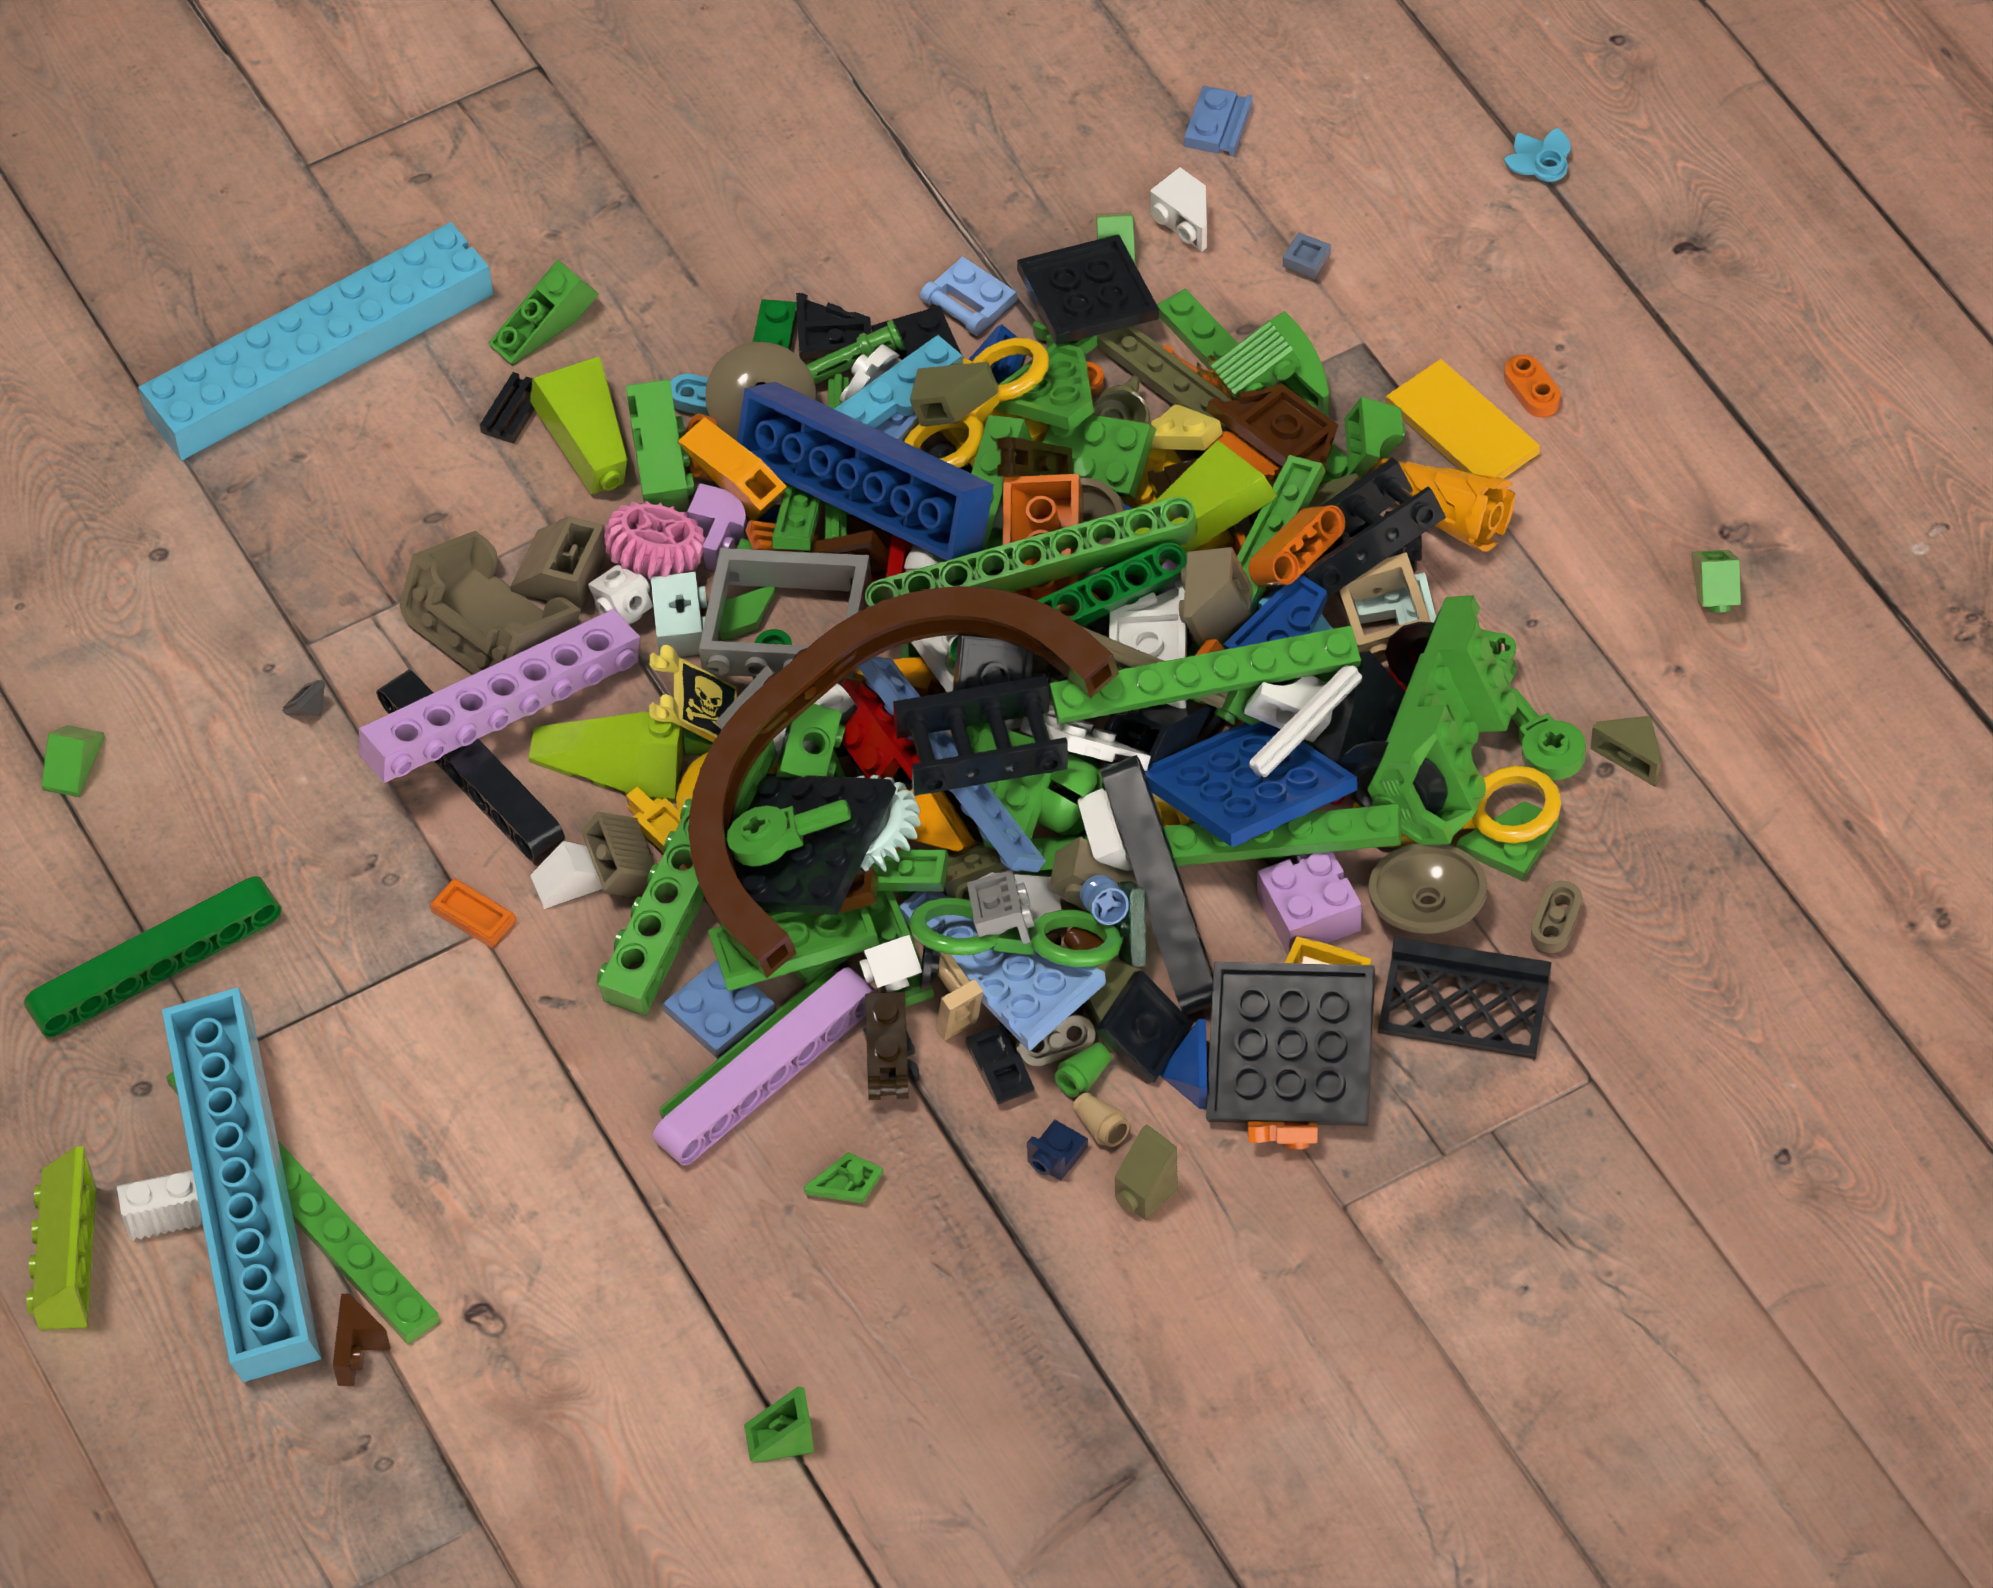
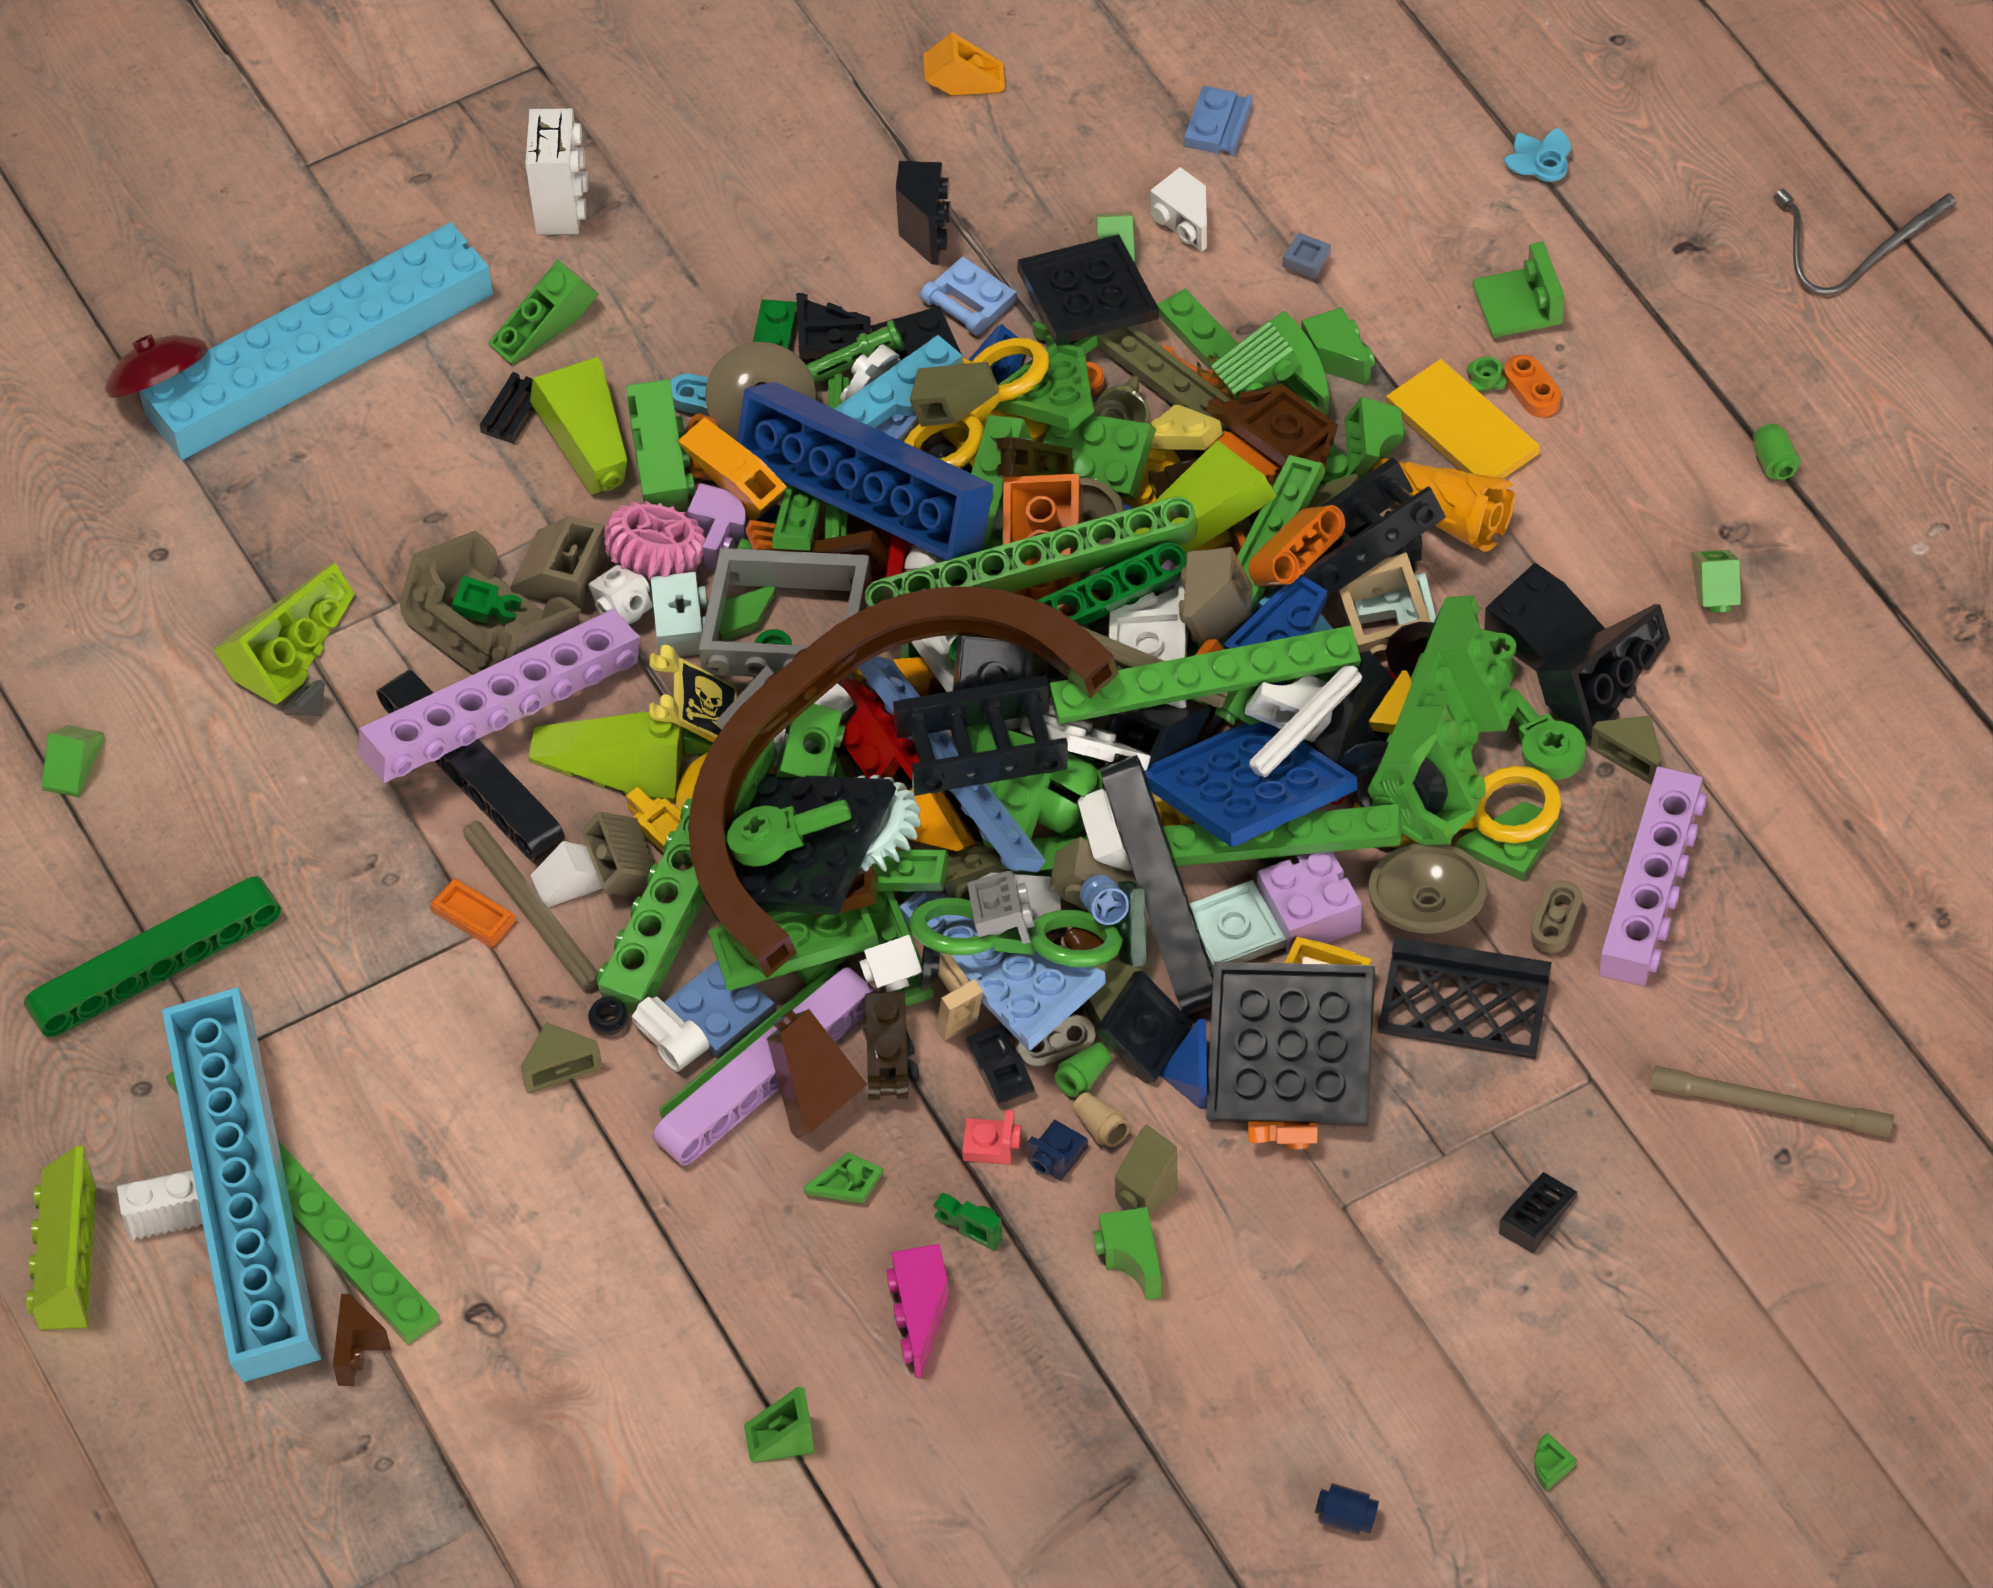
(153, 362): none -> dark red dish
(281, 642): none -> lime wedge
(481, 599): none -> green plate
(531, 905): none -> dark tan axle
(555, 171): none -> white brick
(558, 1058): none -> olive slope
(608, 1007): none -> black plate
(675, 1040): none -> white piece
(810, 1071): none -> reddish brown slope
(922, 207): none -> black slope
(923, 1295): none -> dark pink slope
(962, 68): none -> light orange slope
(974, 1222): none -> green plate
(991, 1139): none -> coral bracket
(1129, 1246): none -> bright green arch
(1237, 925): none -> light aqua plate
(1339, 346): none -> bright green slope
(1347, 1509): none -> dark blue brick
(1388, 711): none -> yellow tile
(1486, 374): none -> bright green plate
(1522, 297): none -> bright green bracket
(1522, 1233): none -> black slope
(1540, 616): none -> black slope
(1552, 1461): none -> bright green tile
(1599, 672): none -> black wedge
(1669, 794): none -> lavender brick
(1776, 452): none -> bright green brick
(1857, 1119): none -> dark tan piece
(1920, 221): none -> flat silver piece

